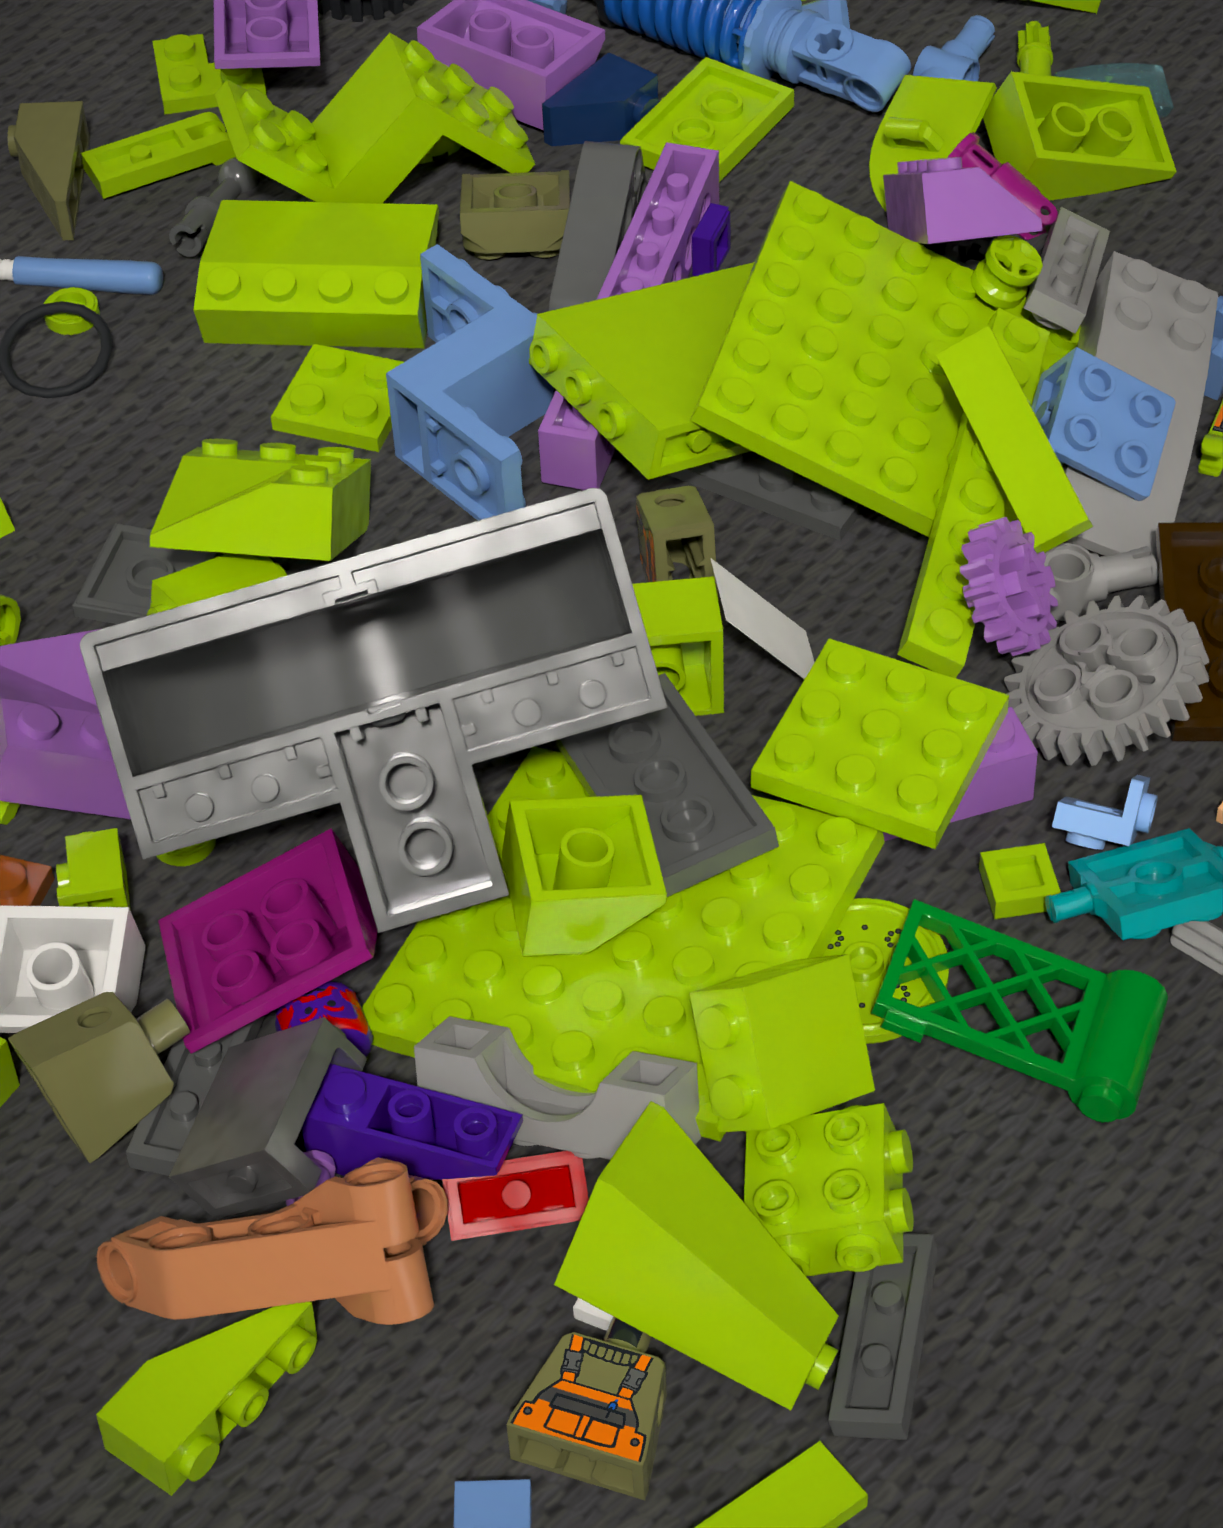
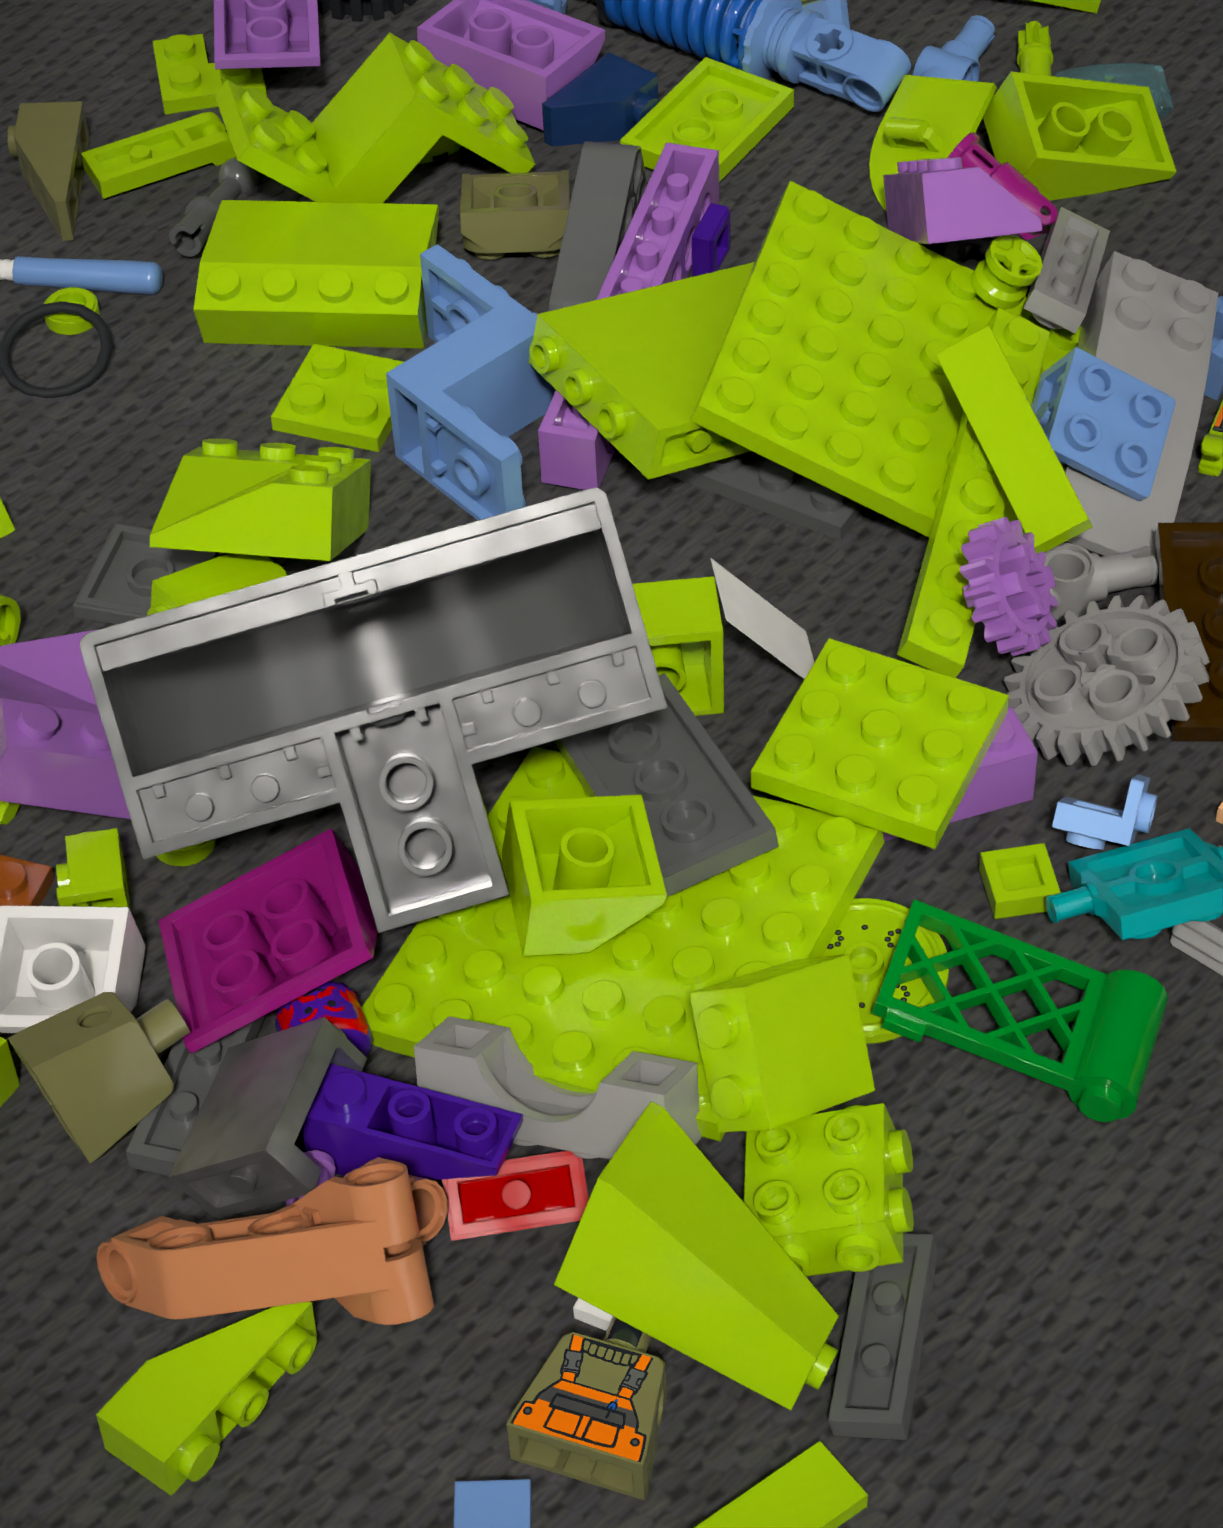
(675, 529): olive torso -> none

